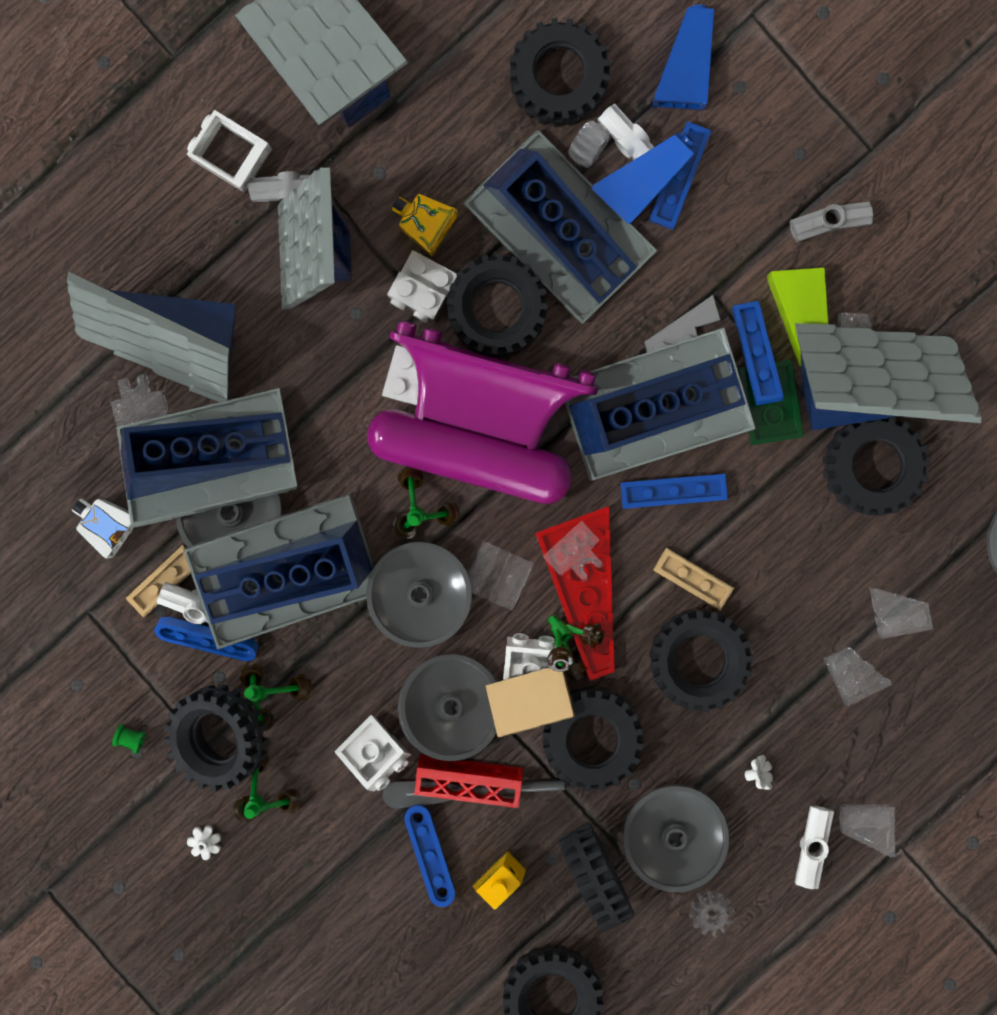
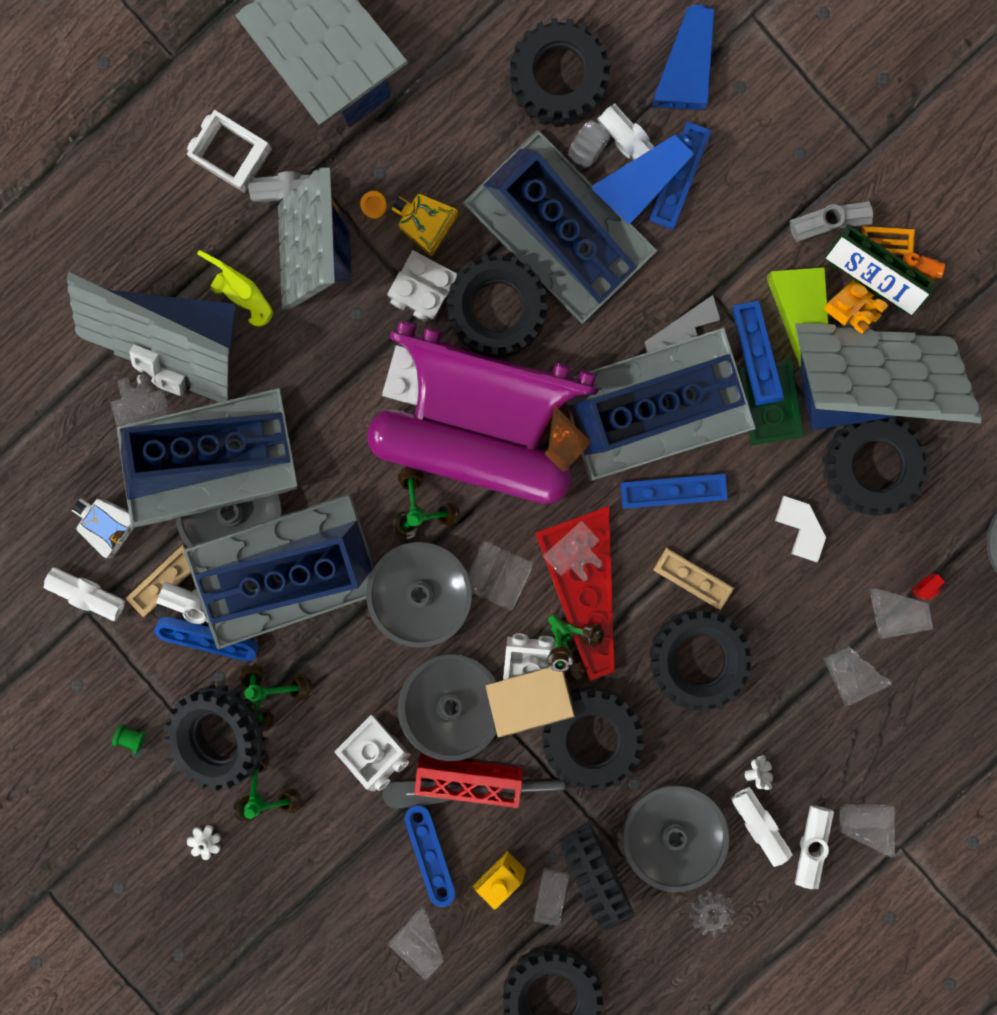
(84, 594): none -> white piece
(148, 361): none -> white tile
(240, 291): none -> neon yellow animal
(373, 204): none -> light orange tile
(418, 945): none -> clear wing
(551, 897): none -> clear tile
(565, 441): none -> clear orange slope
(761, 826): none -> white piece
(810, 534): none -> white tile
(850, 302): none -> light orange plate
(879, 270): none -> brick
(892, 231): none -> light orange tile
(928, 266): none -> orange arm
(928, 587): none -> red plate

